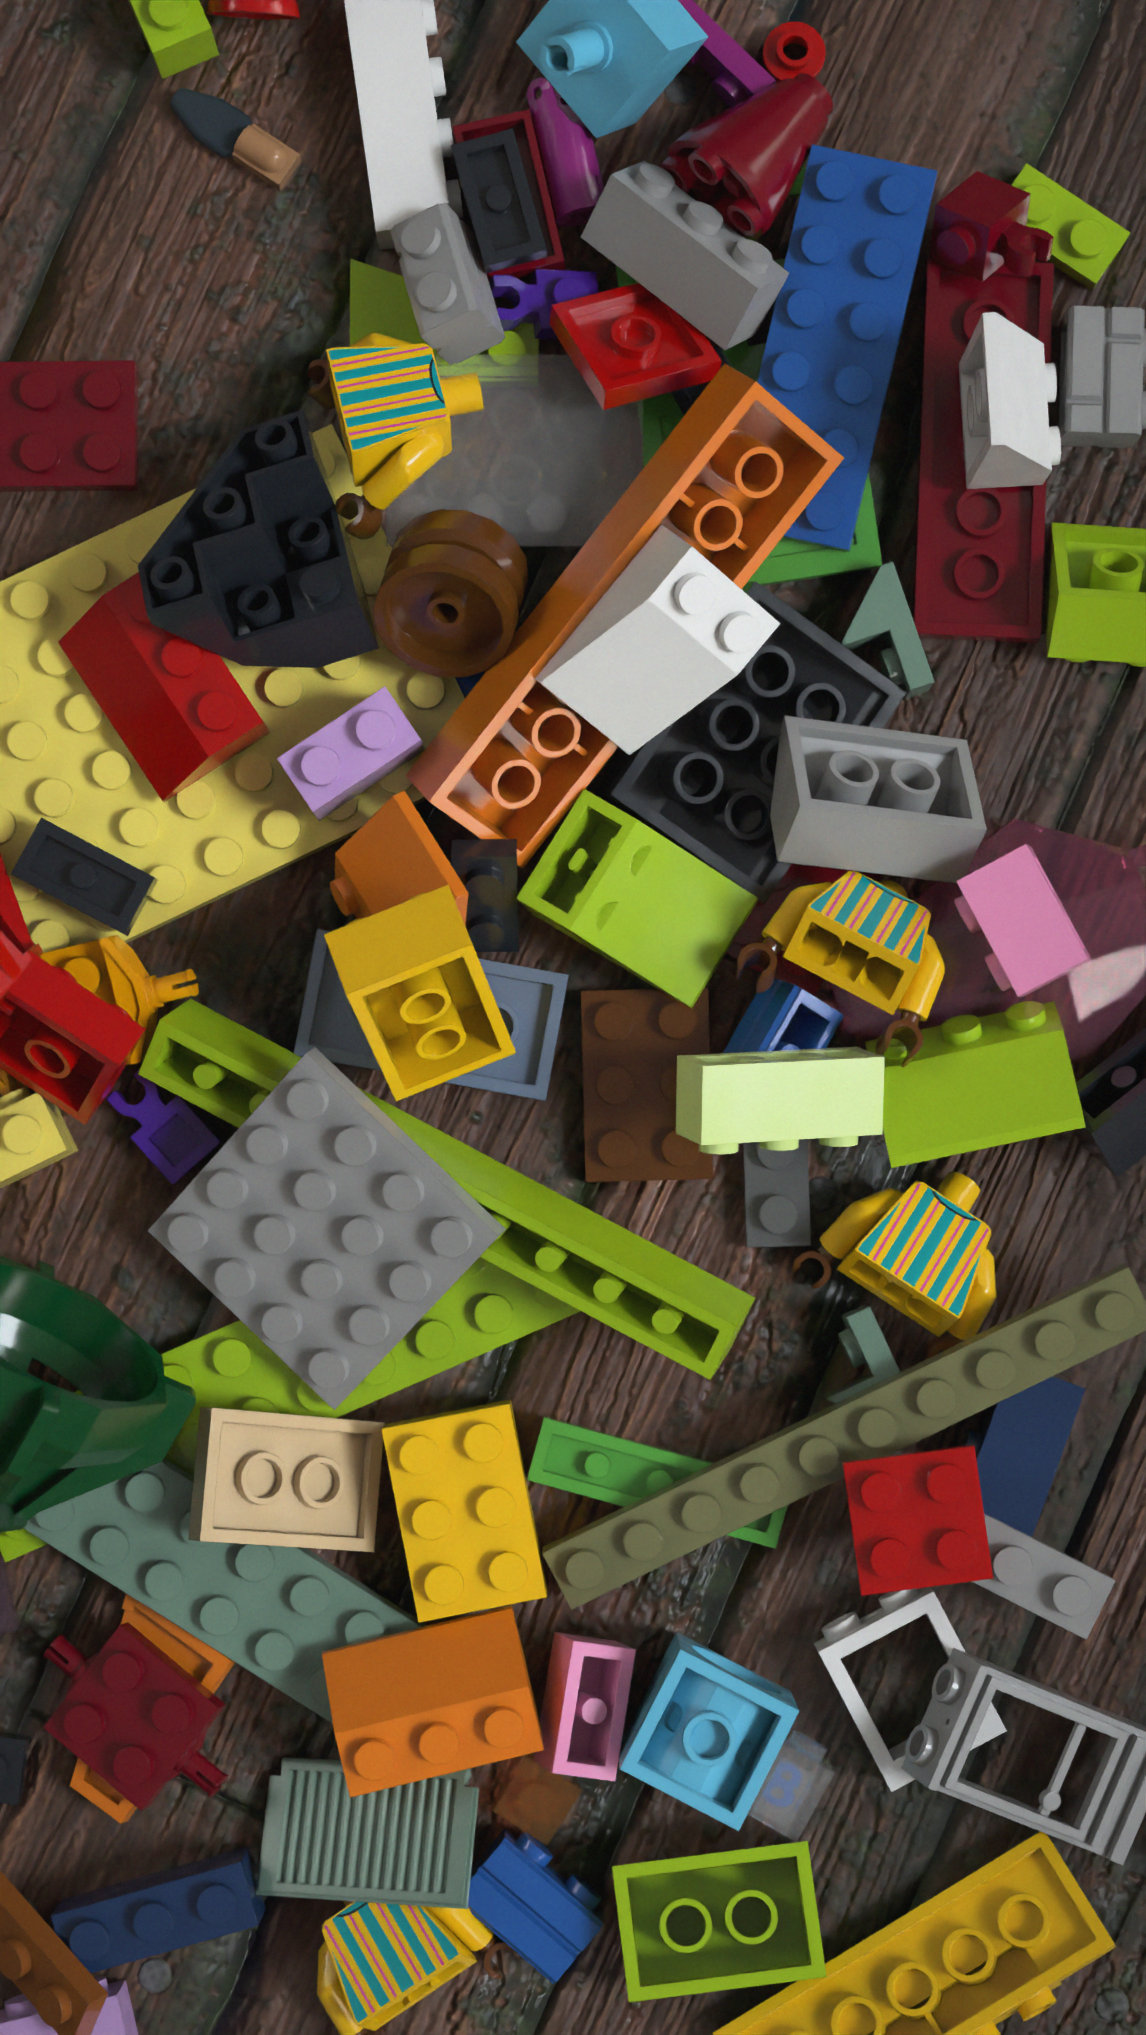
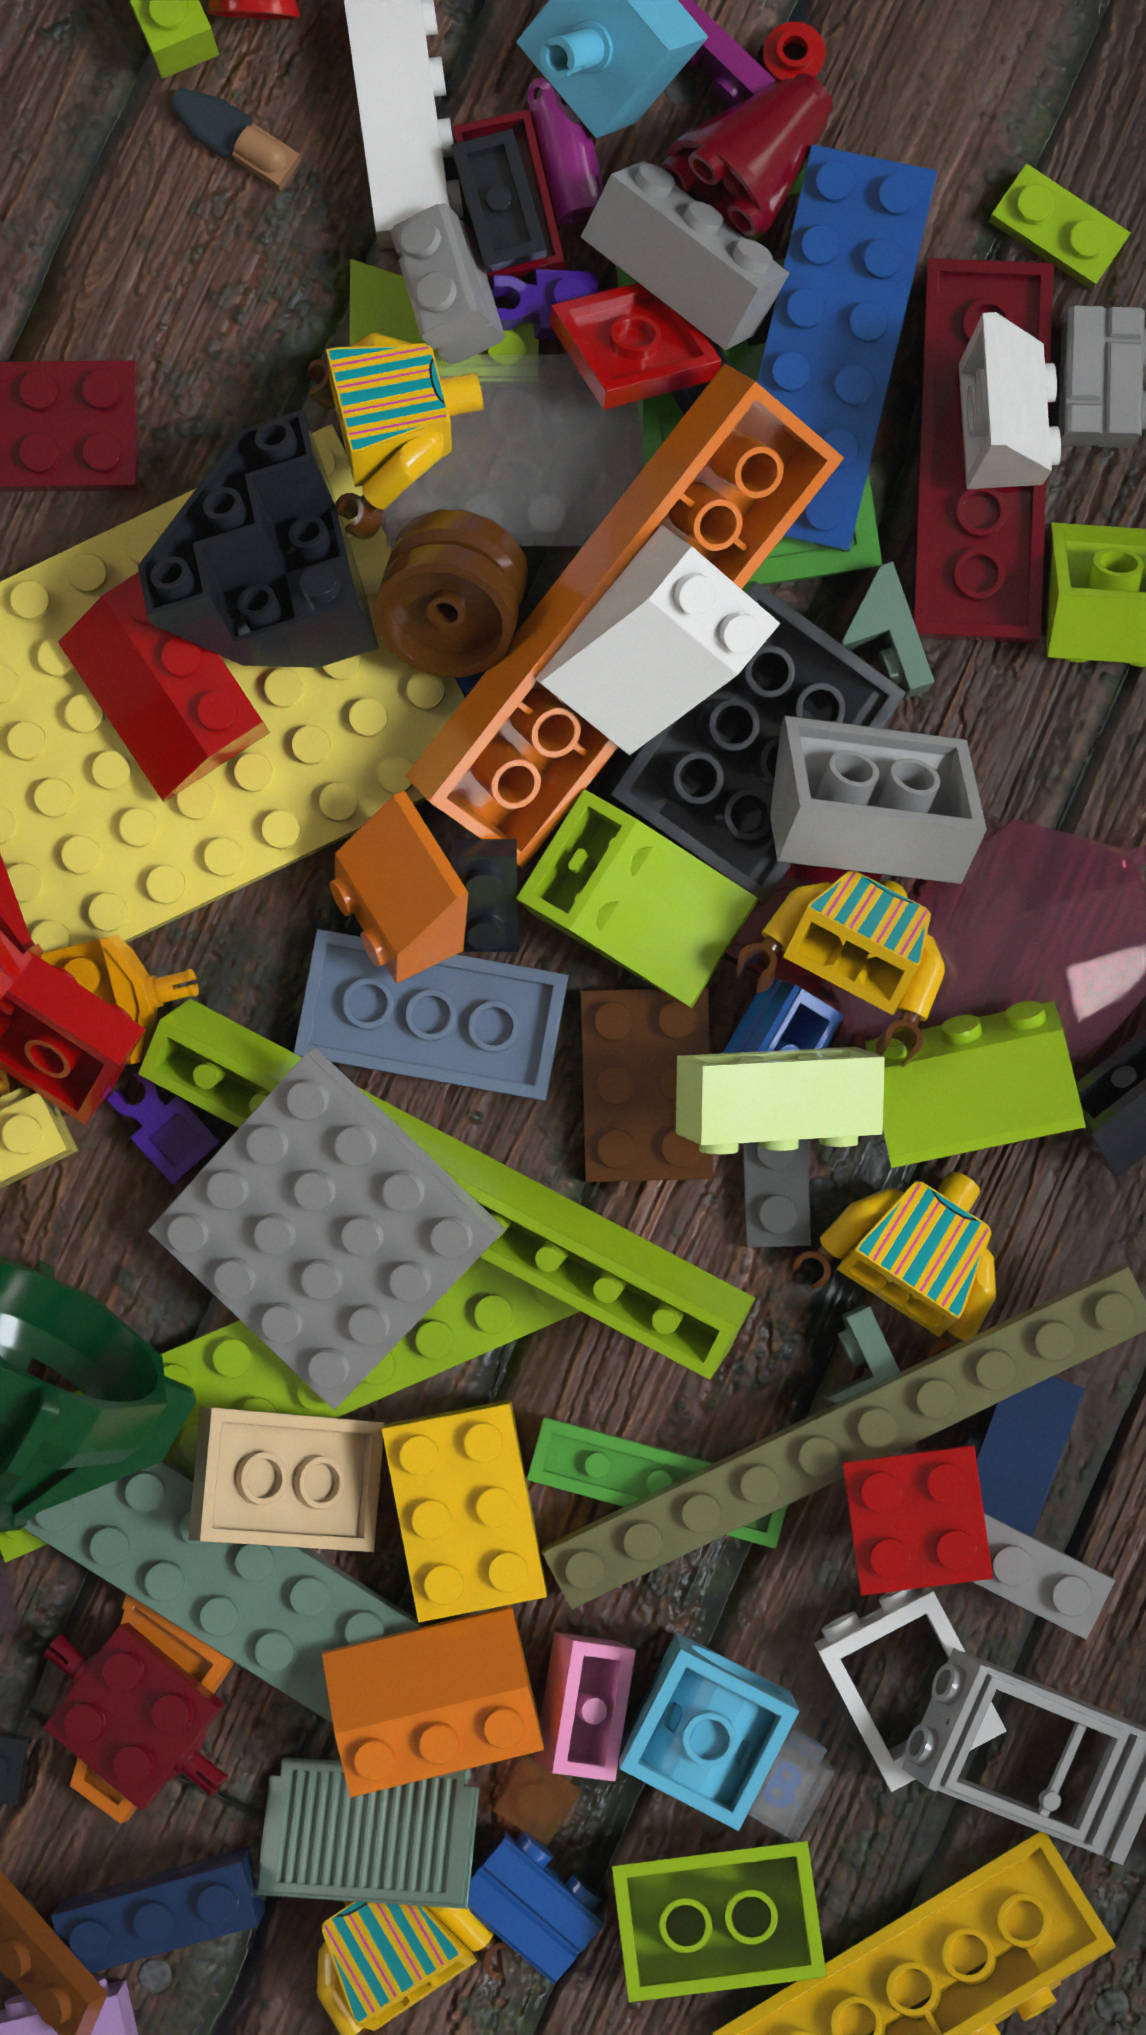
(84, 876): black plate -> none
(351, 753): lavender brick -> none
(420, 992): yellow brick -> none
(986, 227): dark red brick -> none
(1021, 922): bright pink brick -> none

